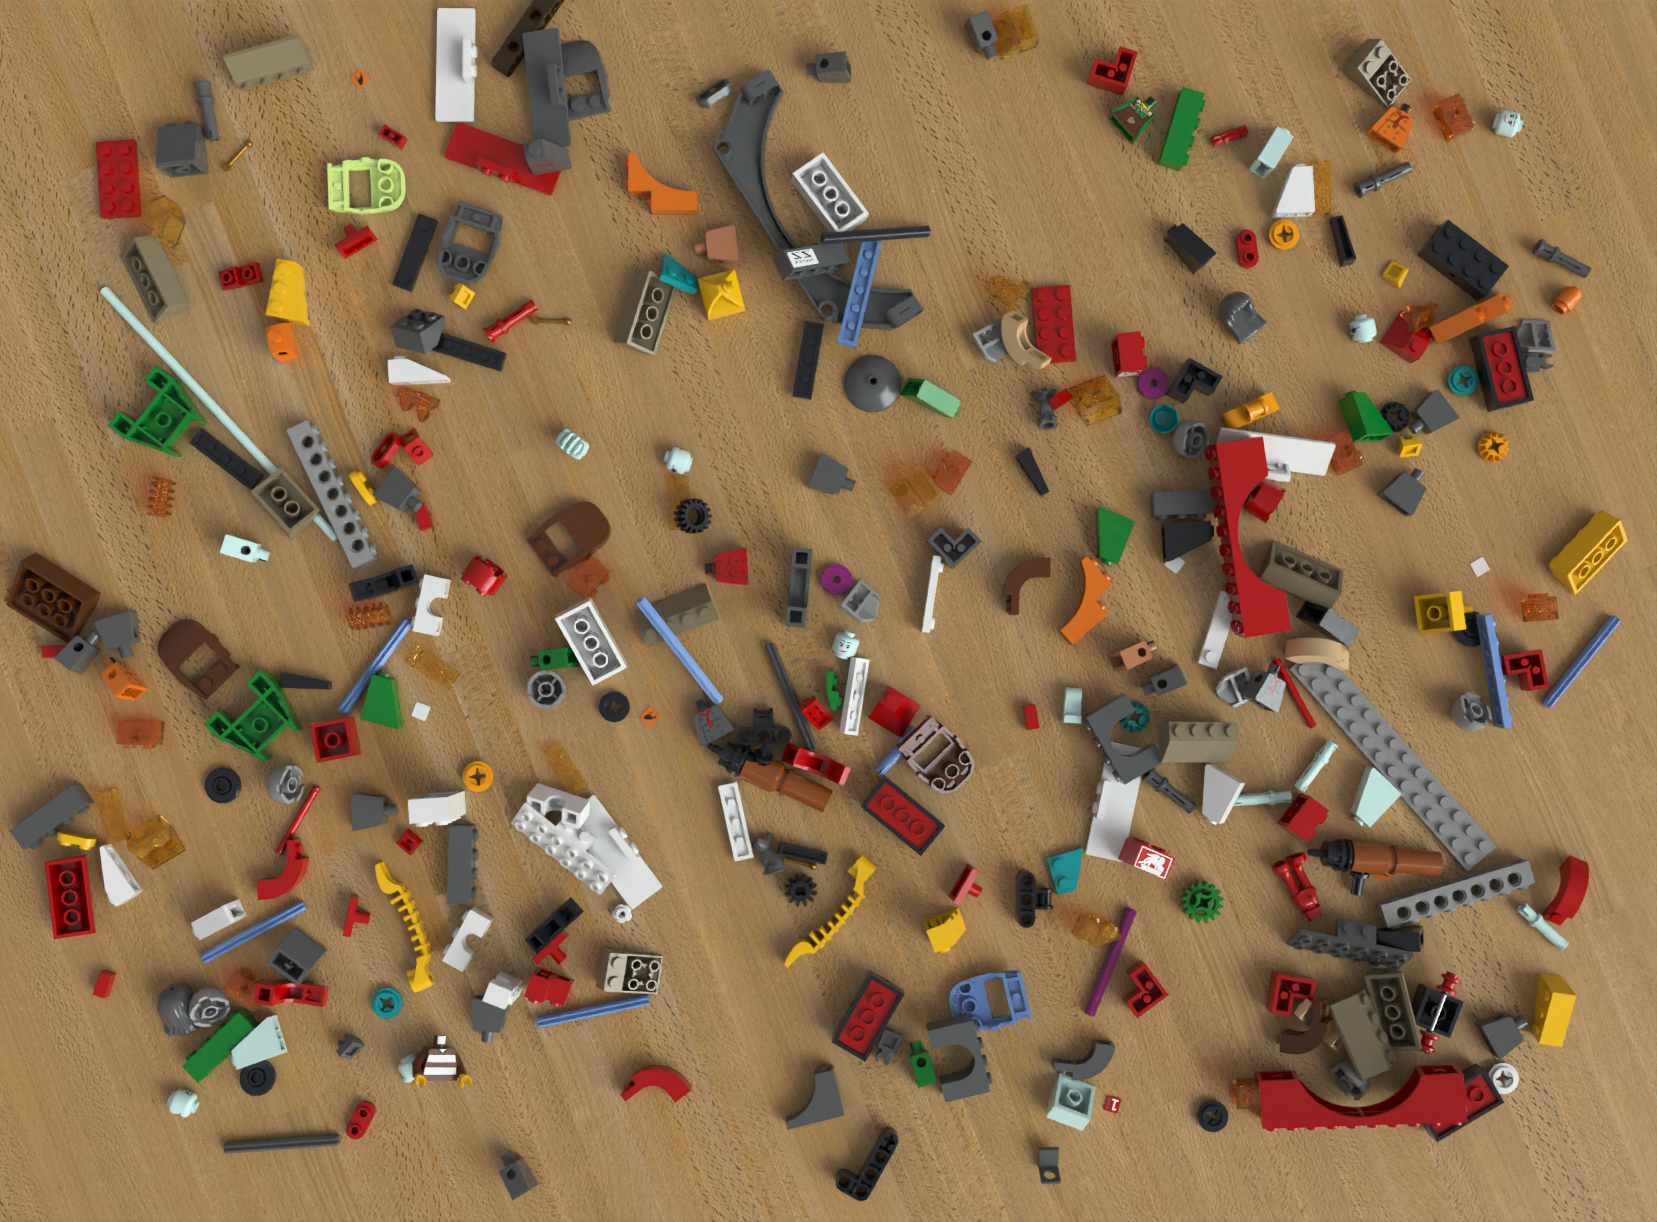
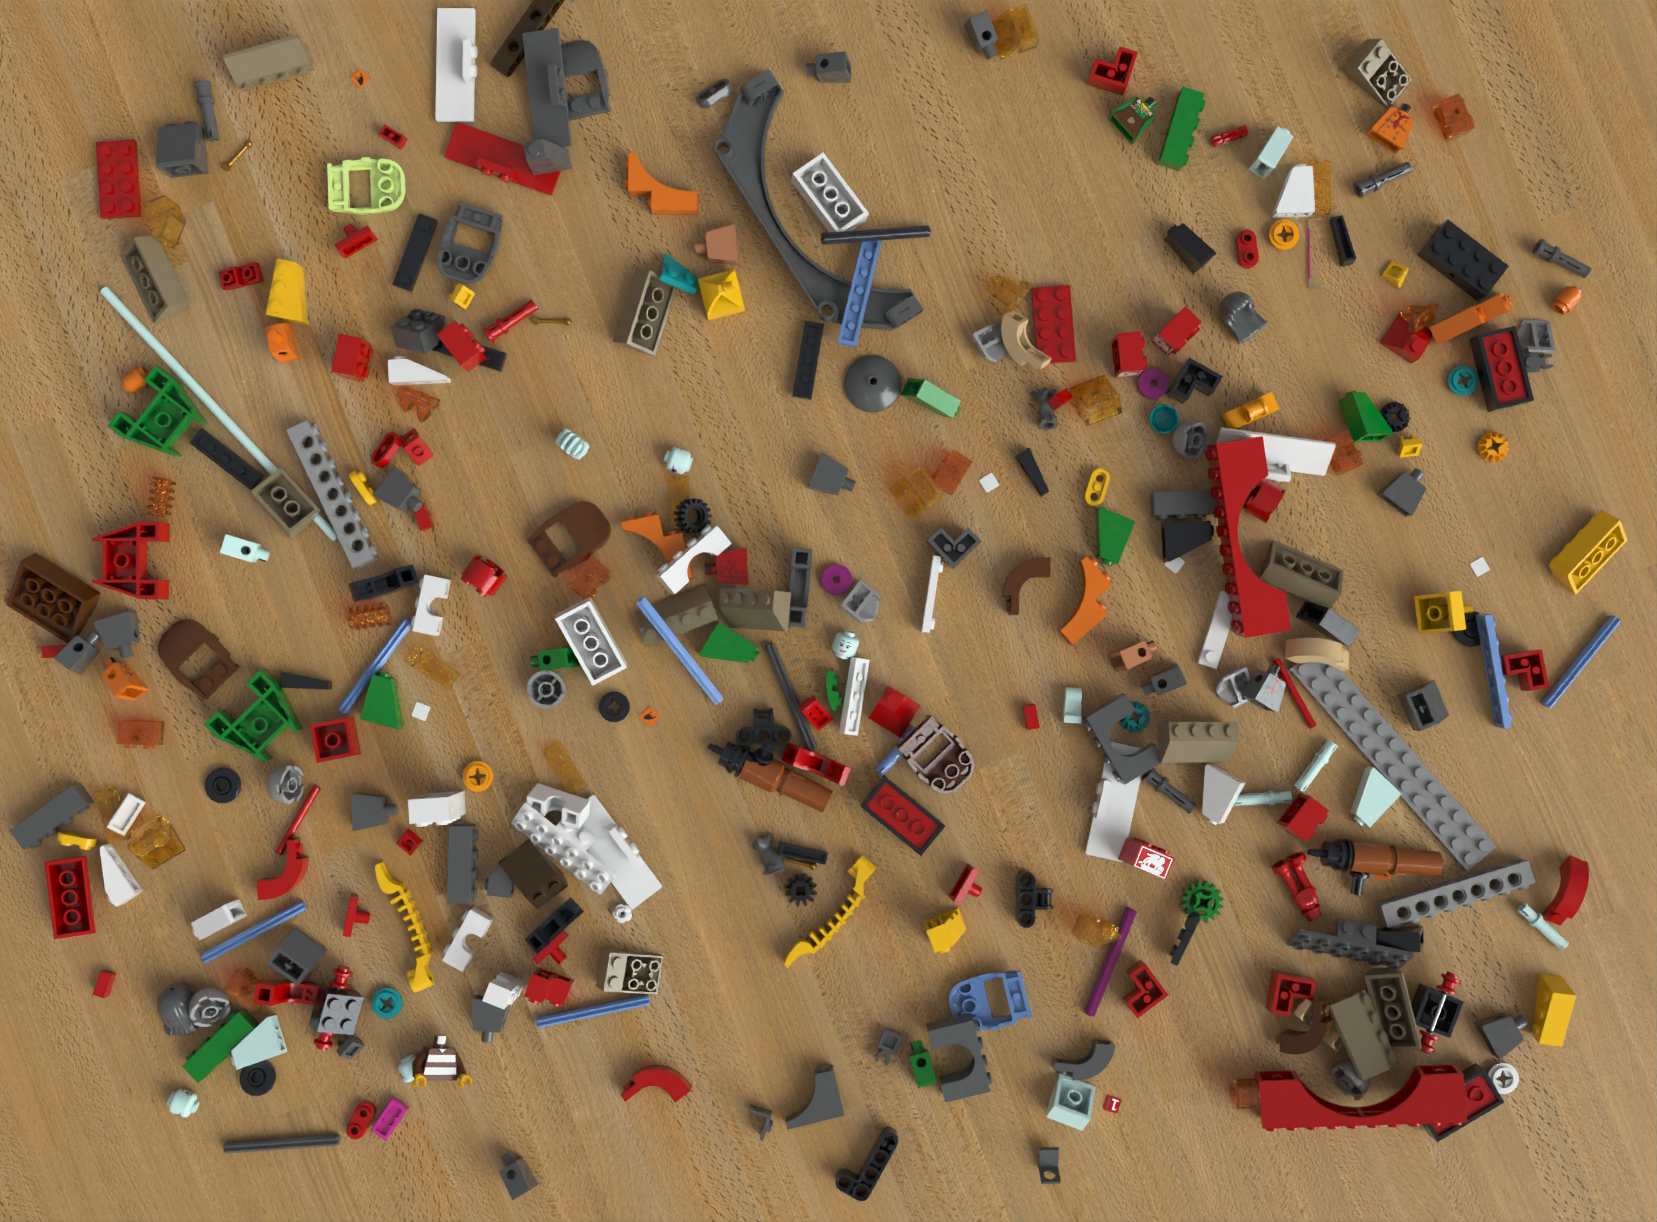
(126, 560): none -> red wedge
(126, 814): none -> white tile
(135, 379): none -> orange brick
(335, 1009): none -> brick
(352, 358): none -> red brick
(389, 1118): none -> dark pink plate
(460, 344): none -> red brick
(499, 884): none -> dark grey slope
(534, 874): none -> dark brown slope
(652, 528): none -> orange arch
(674, 575): none -> white arch
(710, 722): dark grey torso -> none
(729, 646): none -> green slope
(735, 821): white plate -> none
(755, 608): none -> dark tan slope
(765, 1113): none -> dark grey bracket
(810, 260): dark grey brick -> none
(867, 1016): red brick -> none
(989, 482): none -> white sticker
(1065, 870): teal wing -> none
(1096, 487): none -> yellow plate
(1181, 327): none -> red brick
(1184, 937): none -> black hinge
(1212, 1125): black gear -> none
(1309, 252): none -> dark pink piece
(1362, 328): light aqua head -> none
(1423, 706): none -> dark grey slope
(1432, 413): dark grey torso -> none
(1470, 713): light grey cylinder -> none
(1507, 123): light aqua head -> none
(1539, 608): clear orange brick -> none

